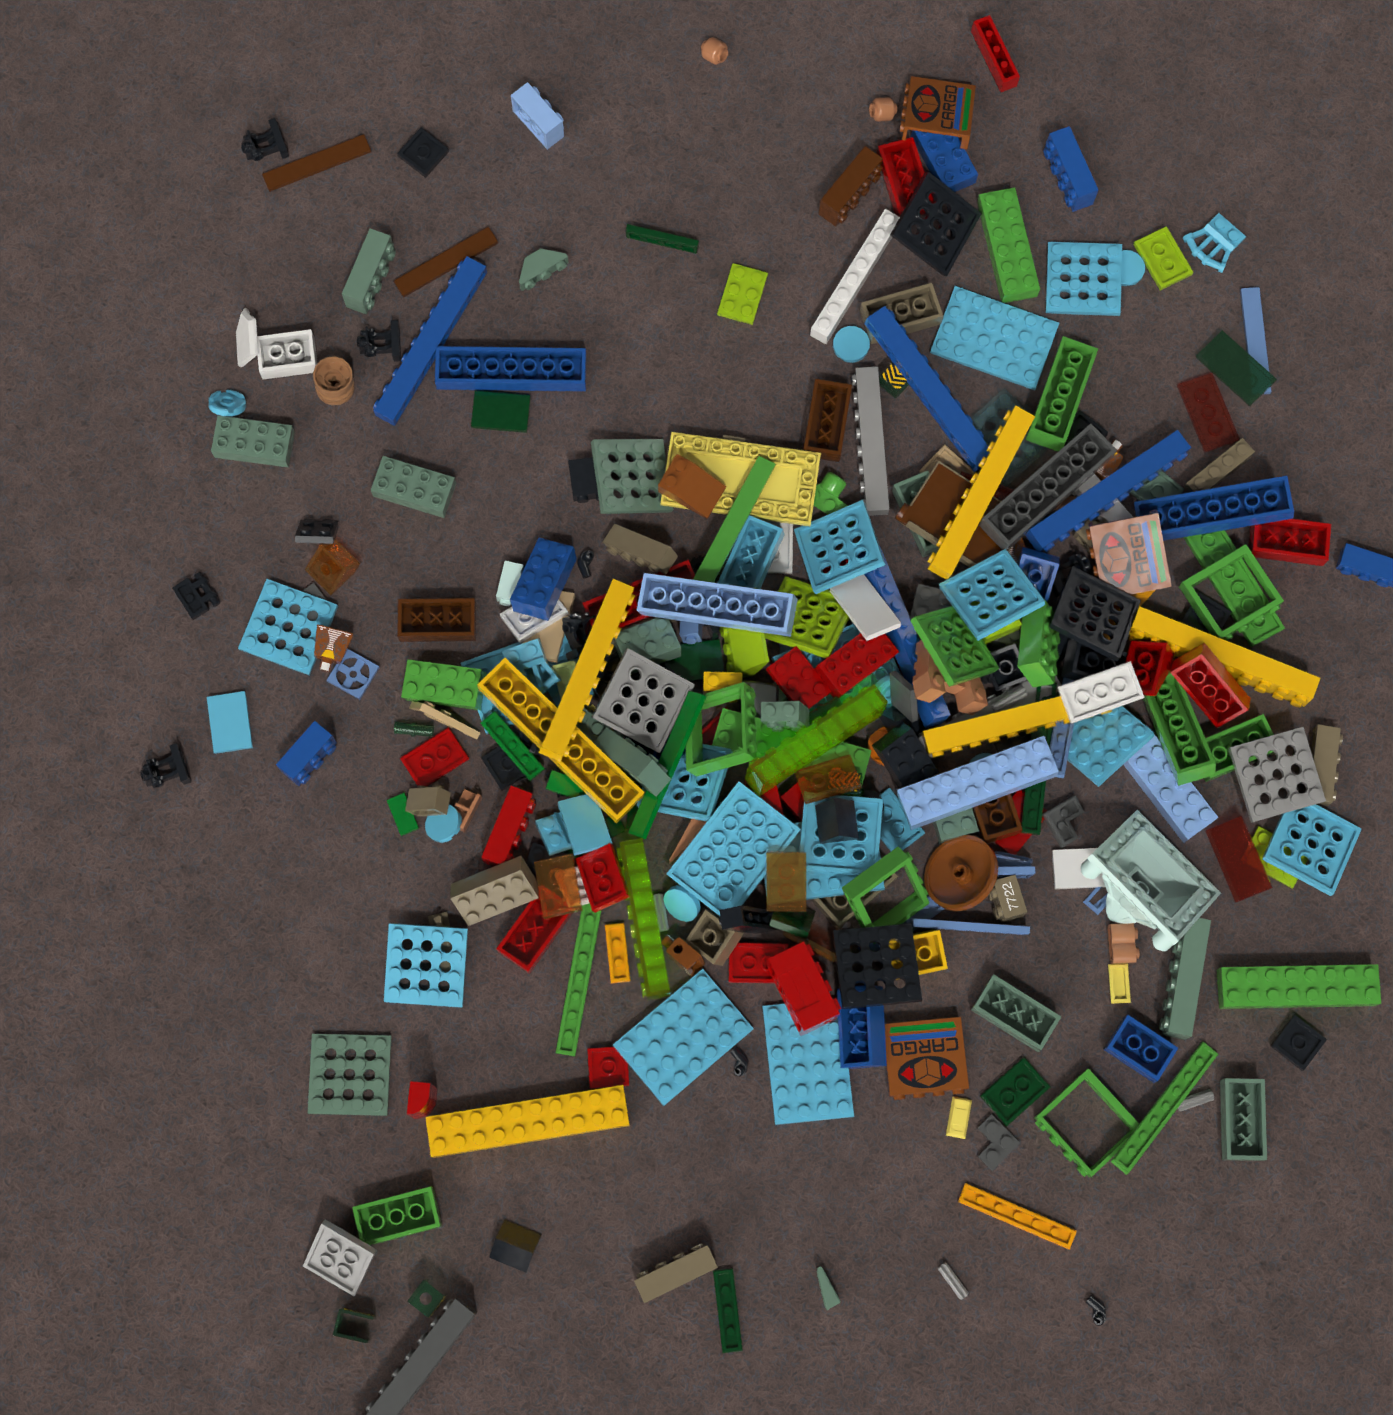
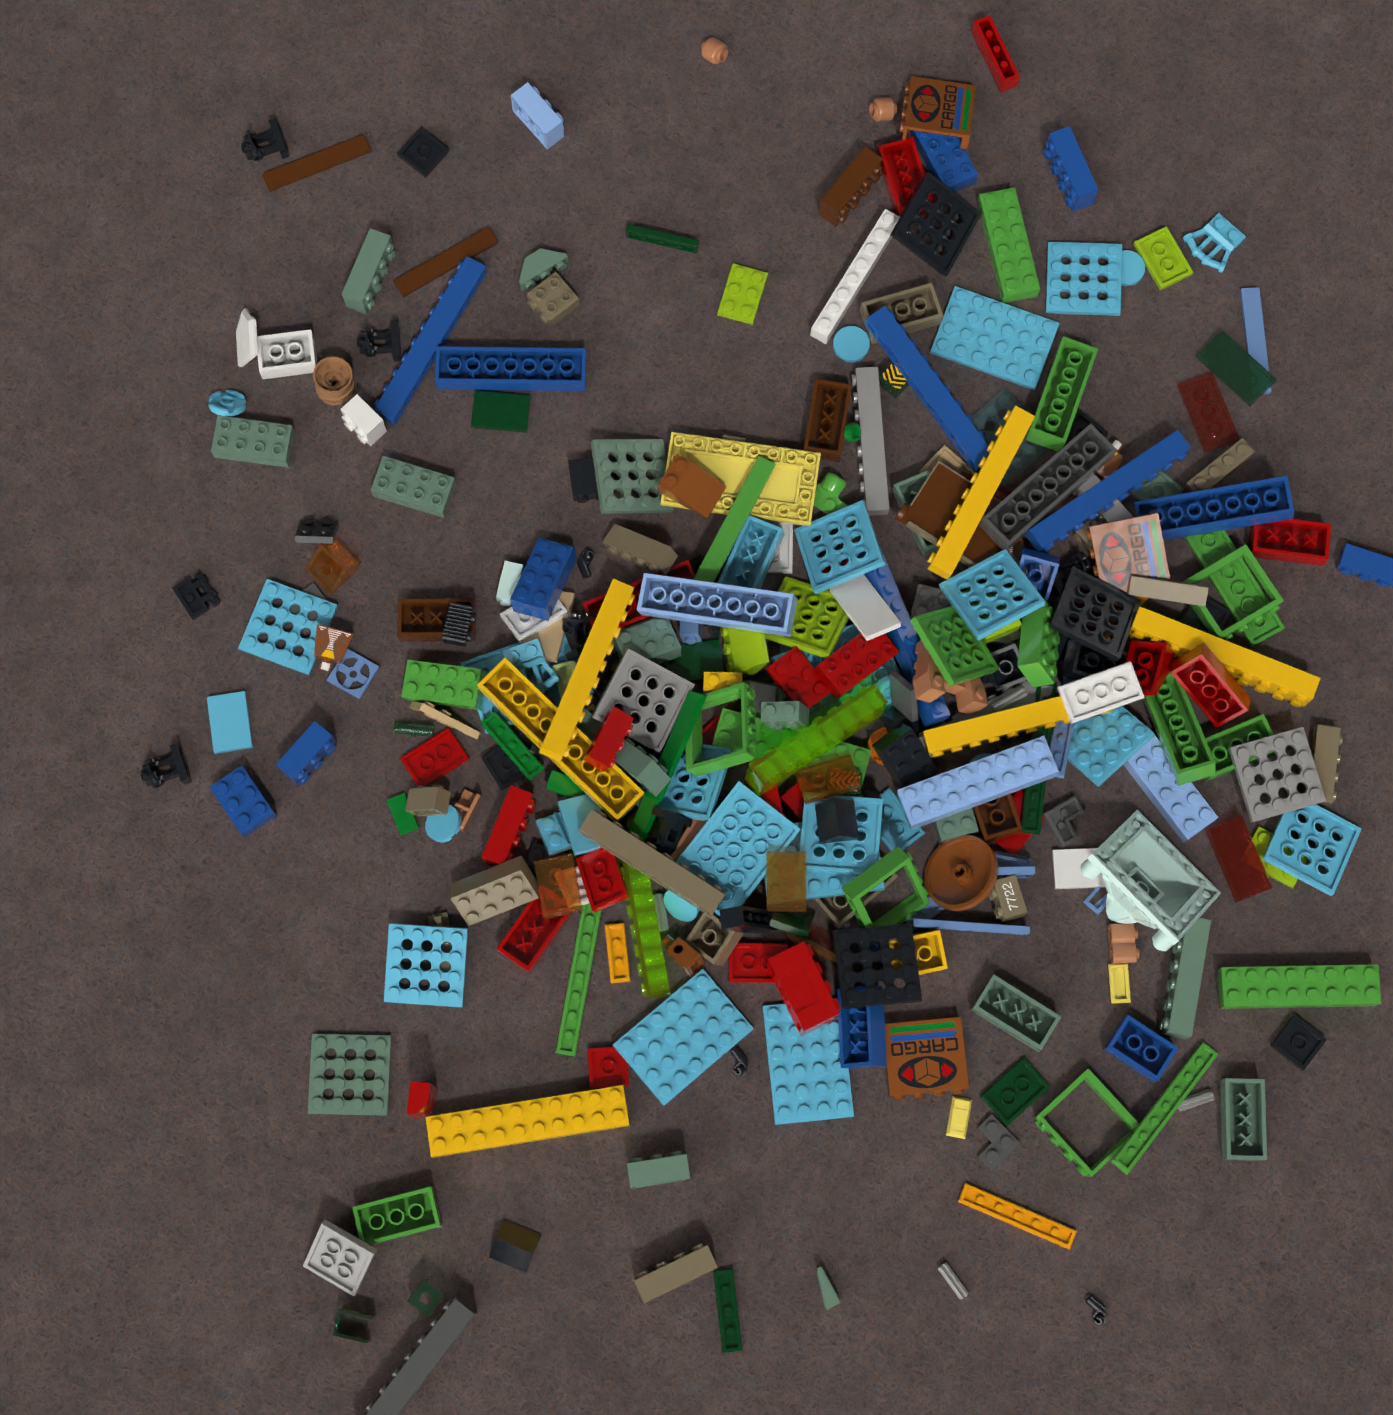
(243, 801): none -> blue brick
(363, 420): none -> white brick
(458, 624): none -> black brick
(552, 300): none -> dark tan brick
(609, 739): none -> red brick
(652, 863): none -> dark tan brick
(658, 1170): none -> sand green brick
(669, 823): none -> black tile
(852, 432): none -> green tile
(1168, 590): none -> tile

